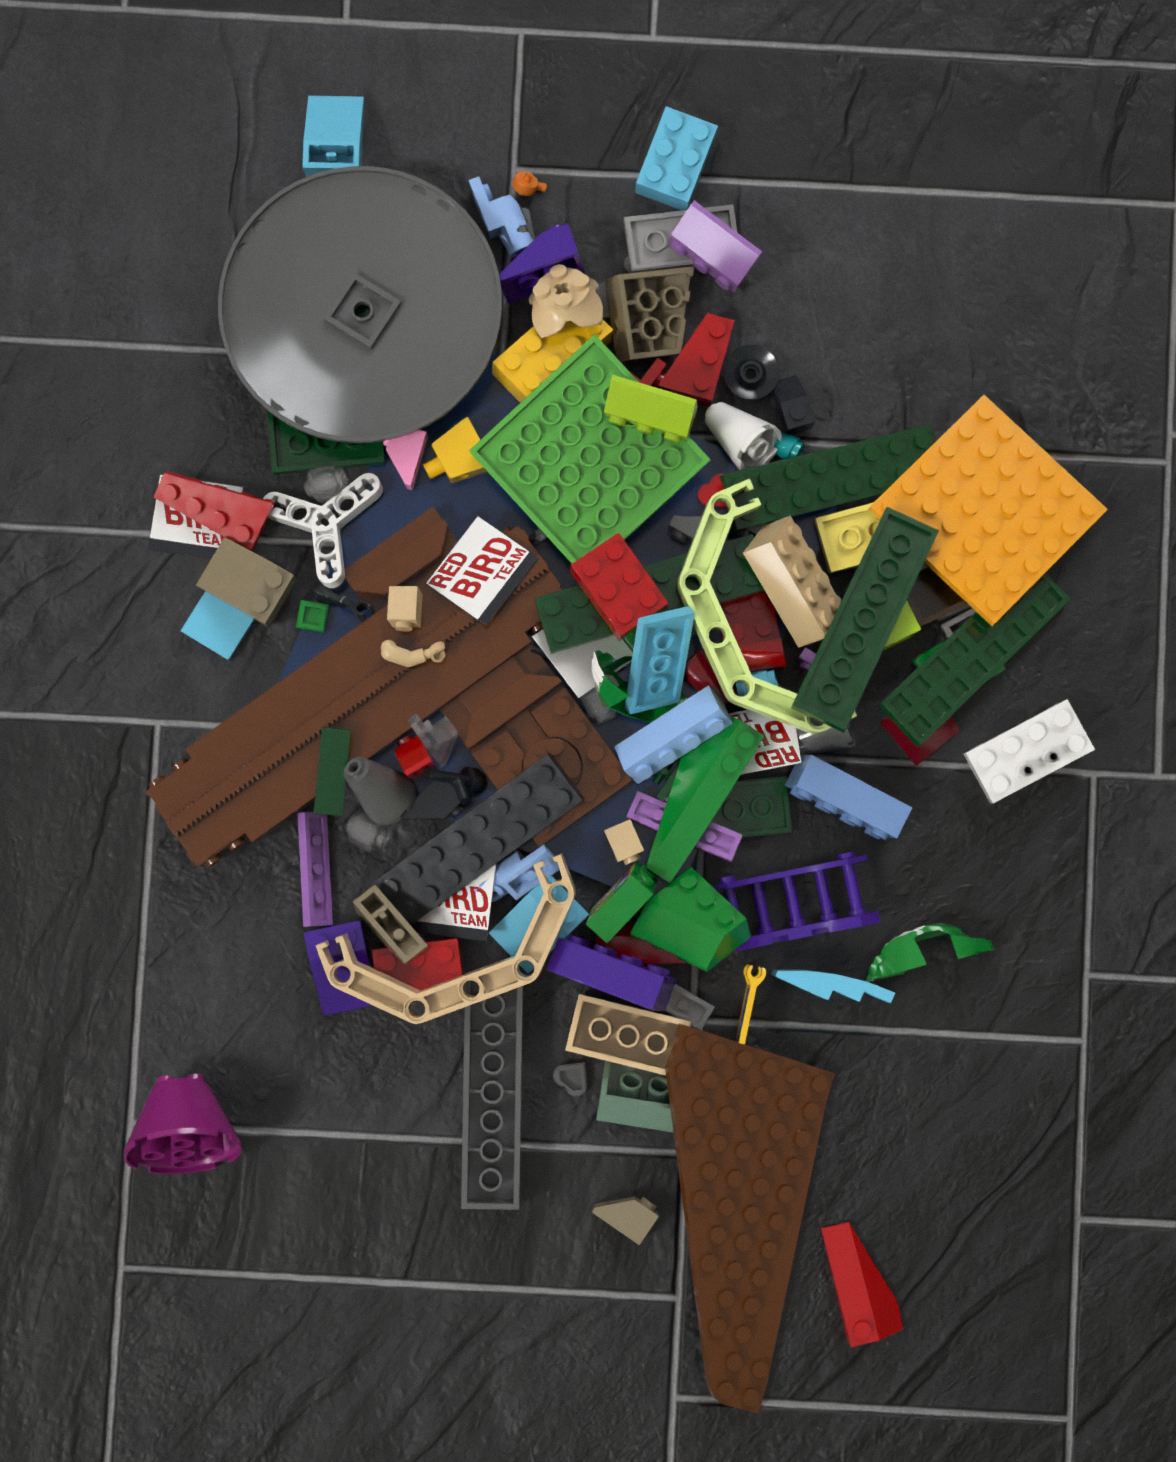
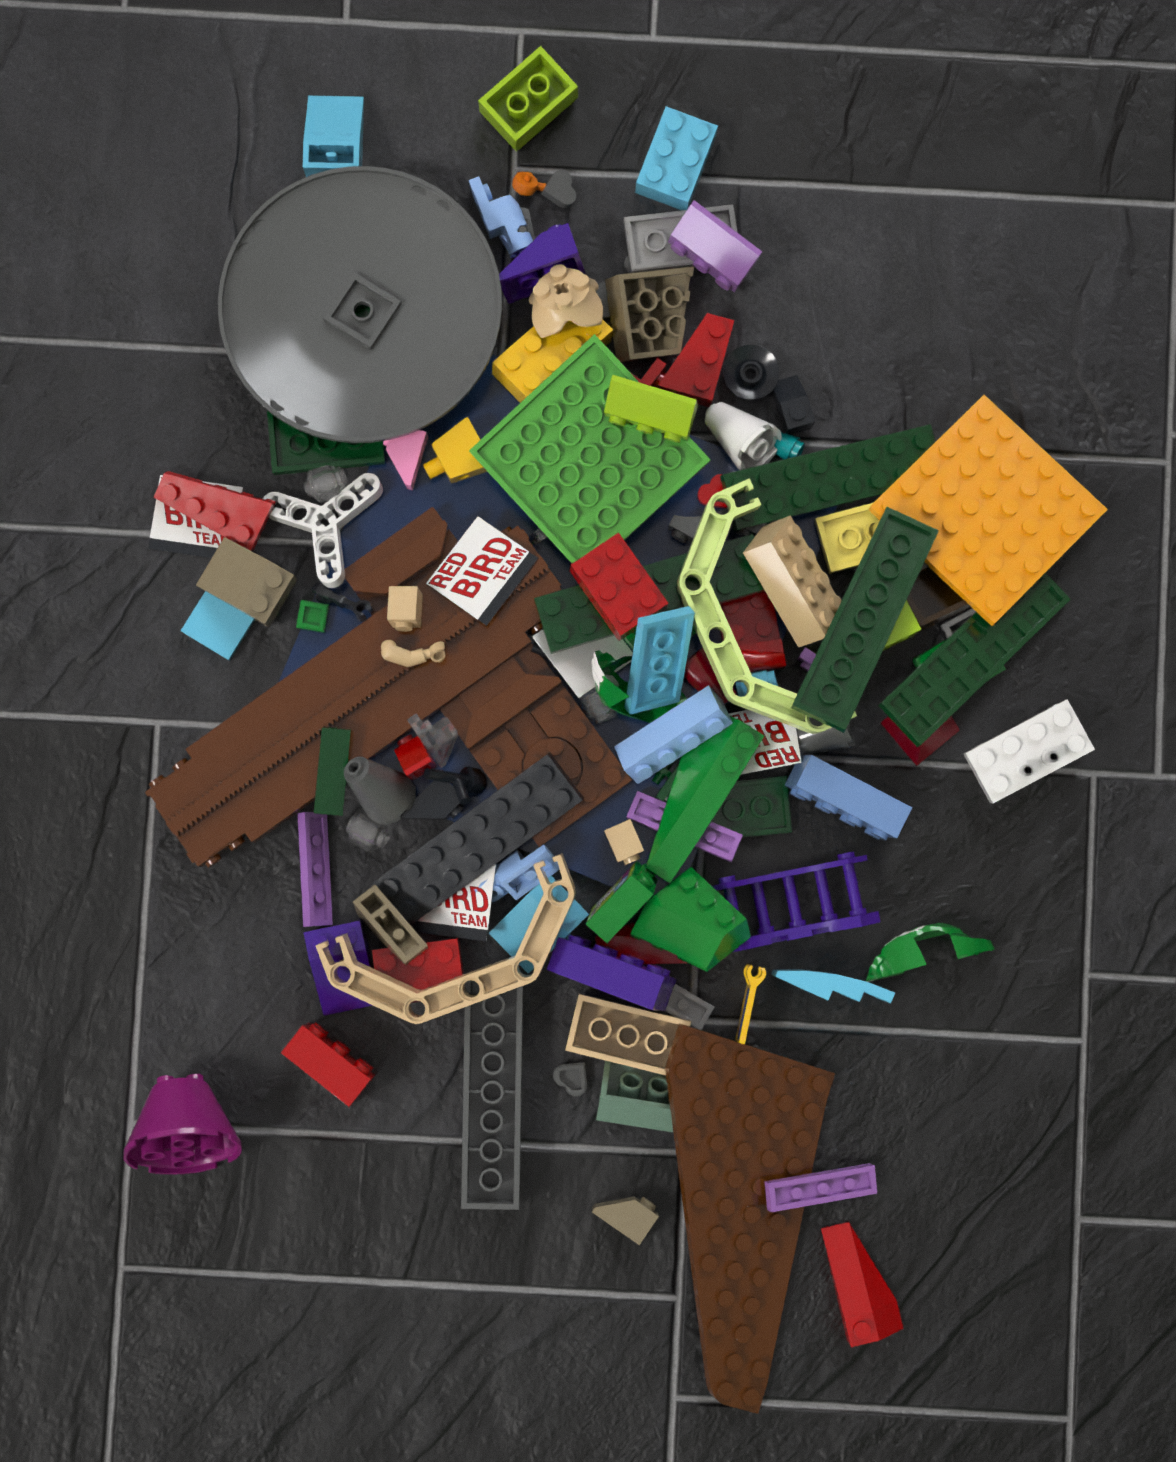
(329, 1062): none -> red brick
(528, 98): none -> lime brick
(559, 189): none -> dark grey tile
(820, 1187): none -> medium lavender plate

